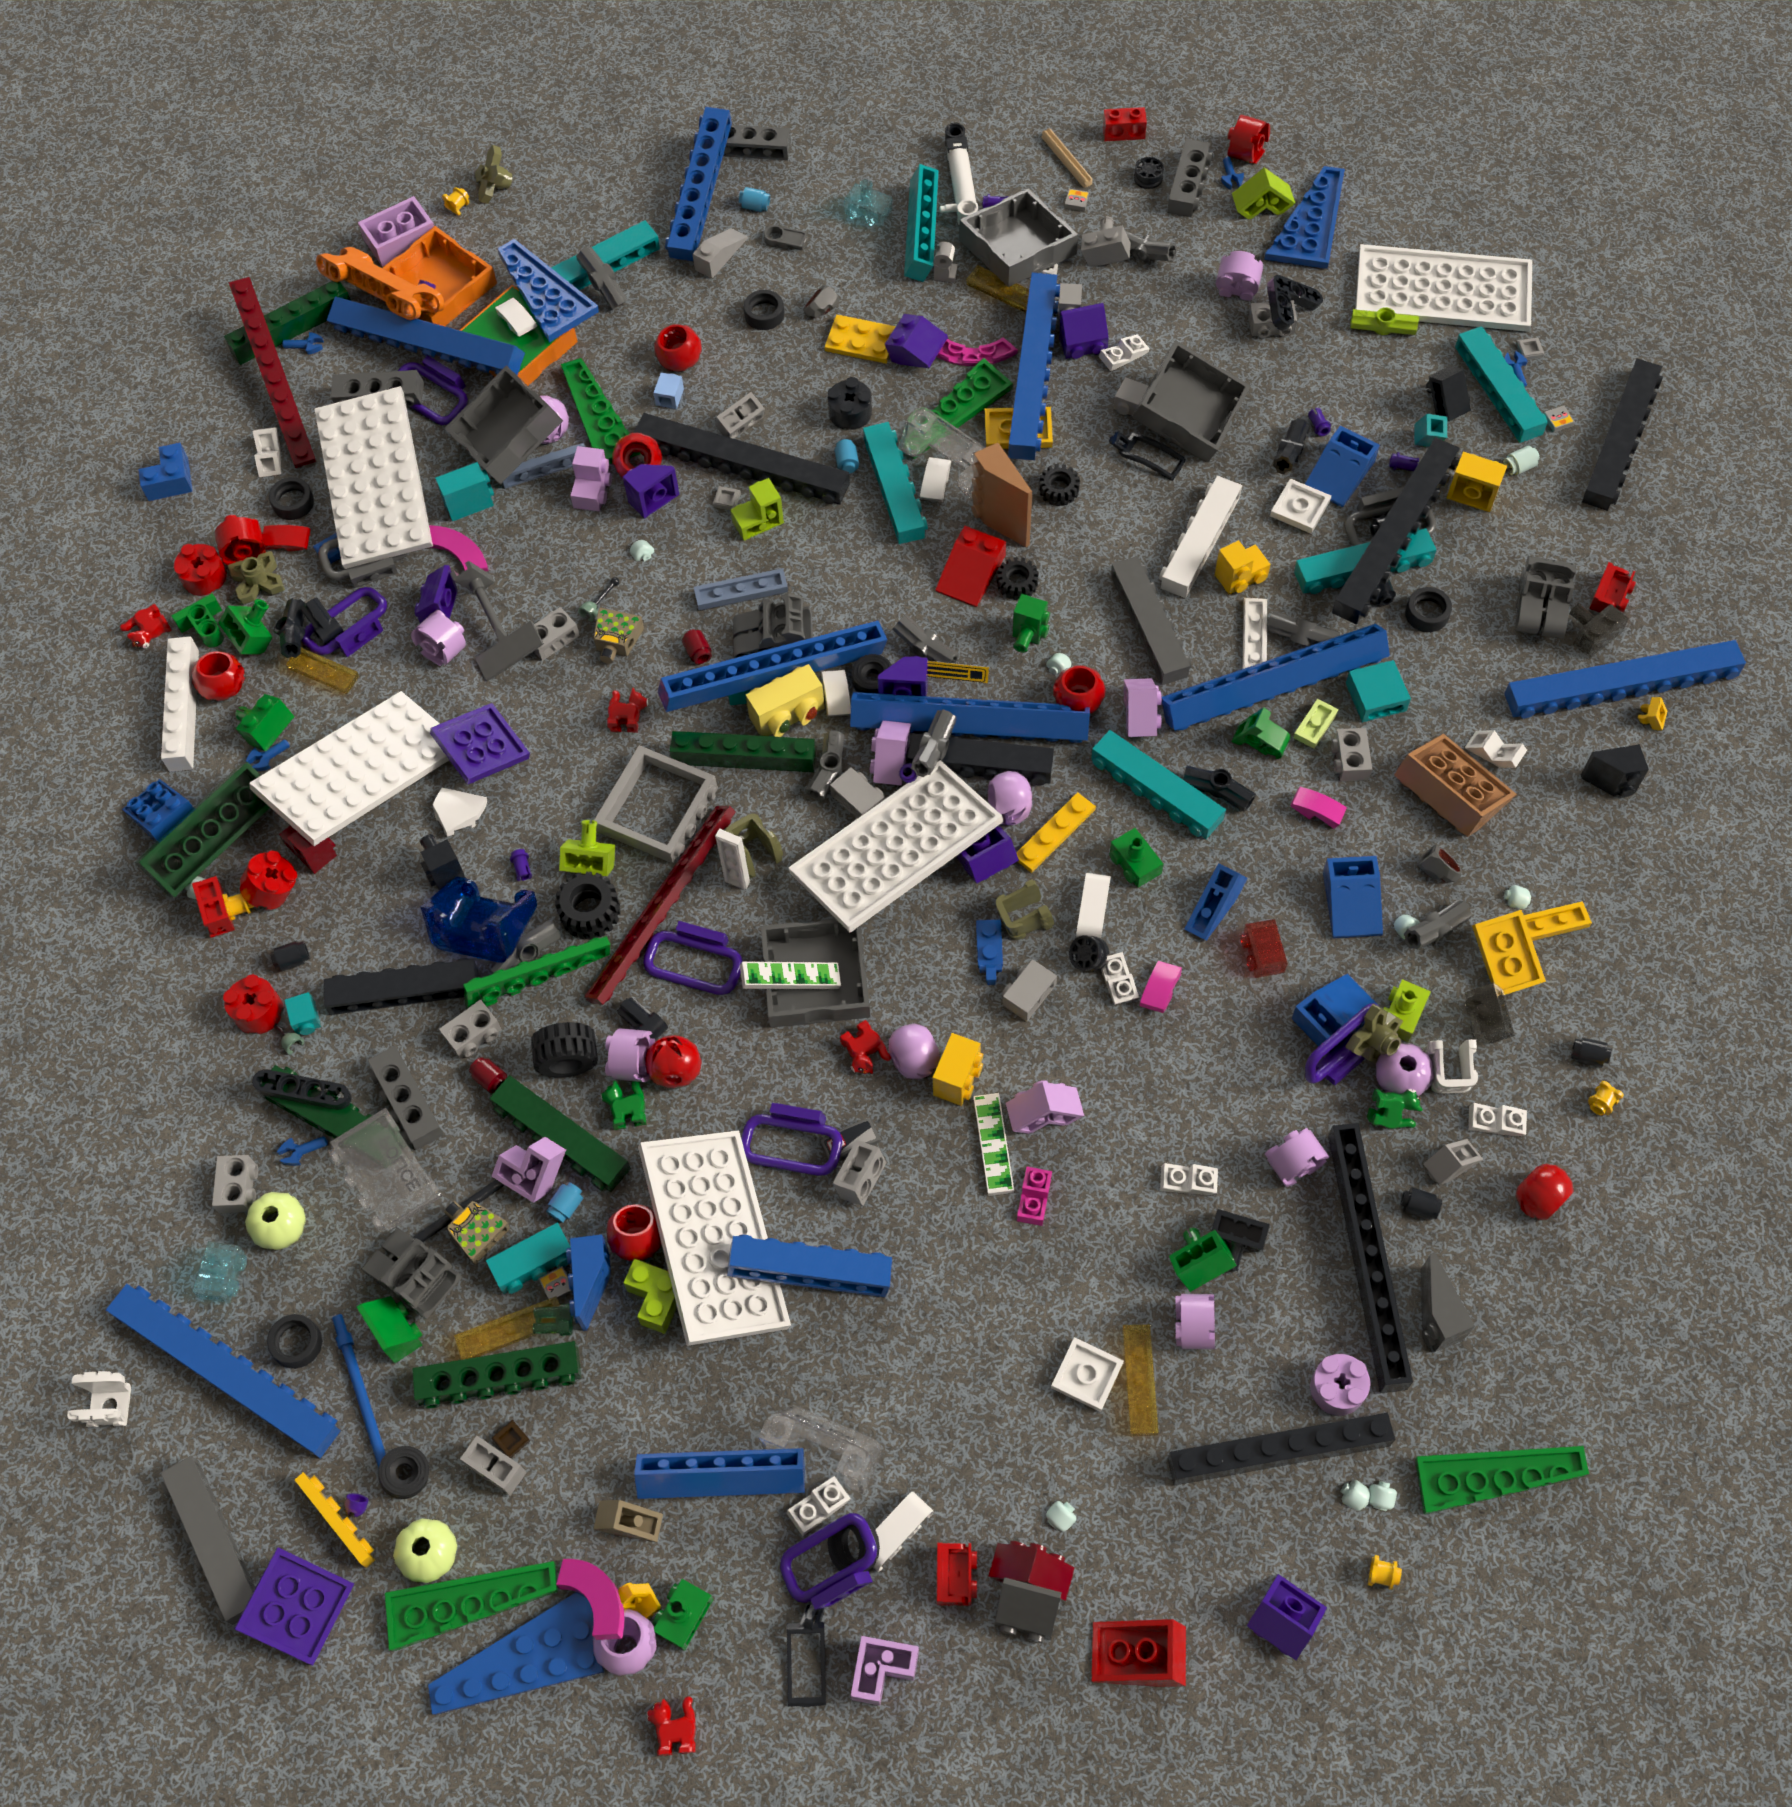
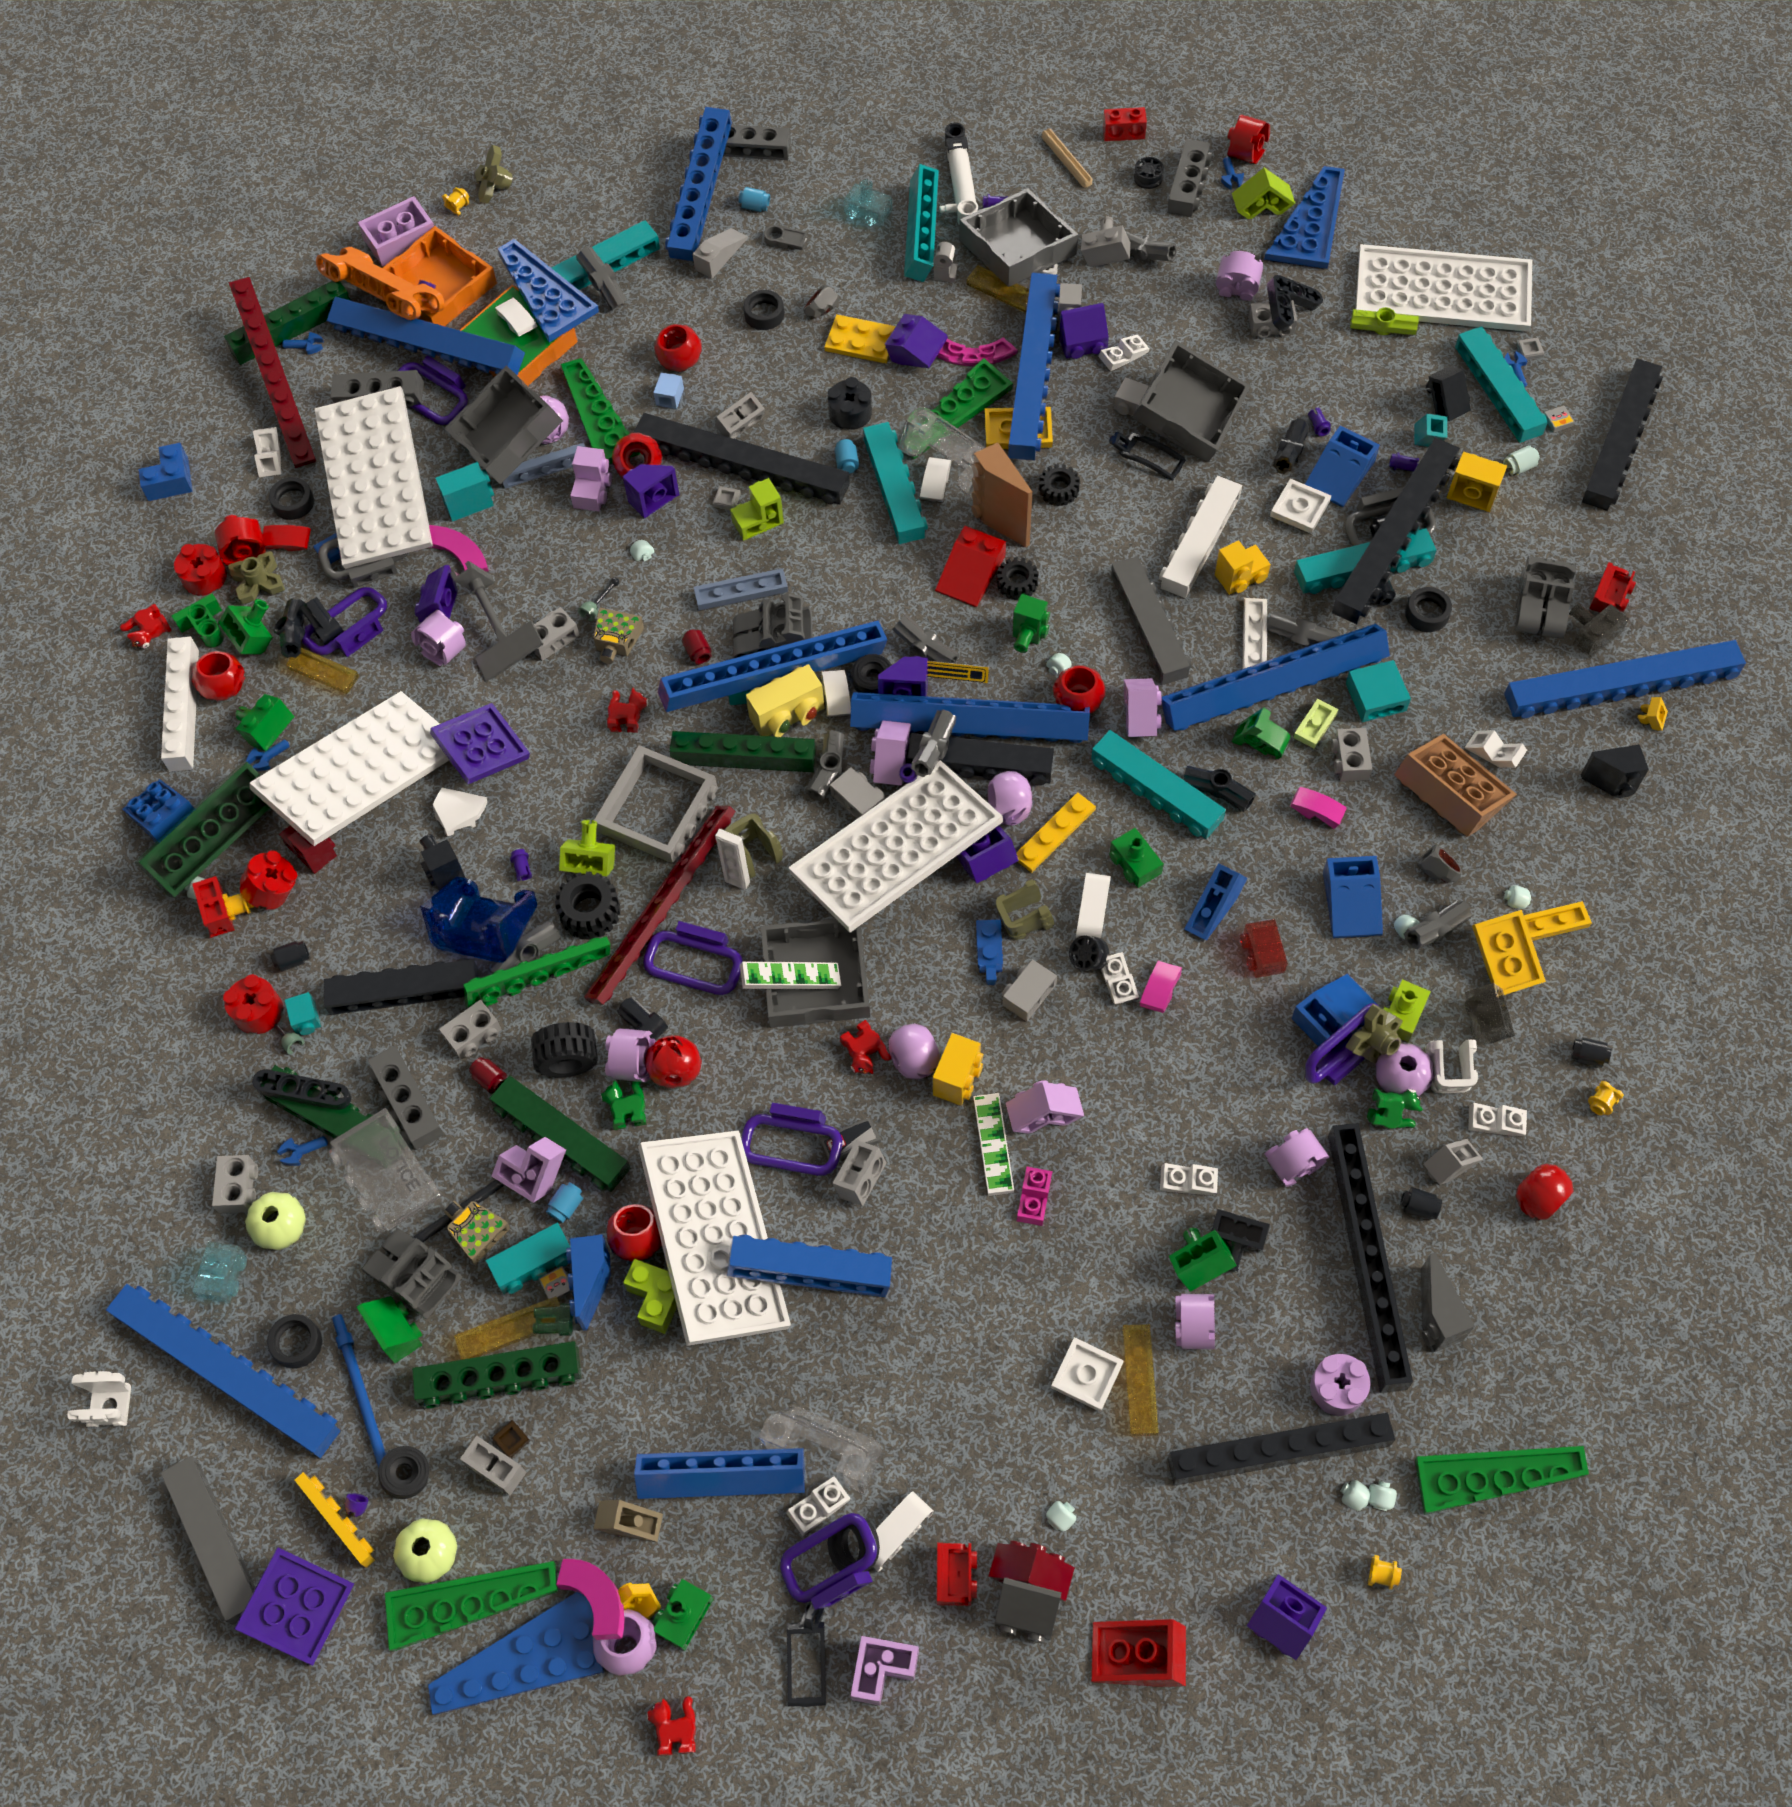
(1076, 200): light grey tile -> none

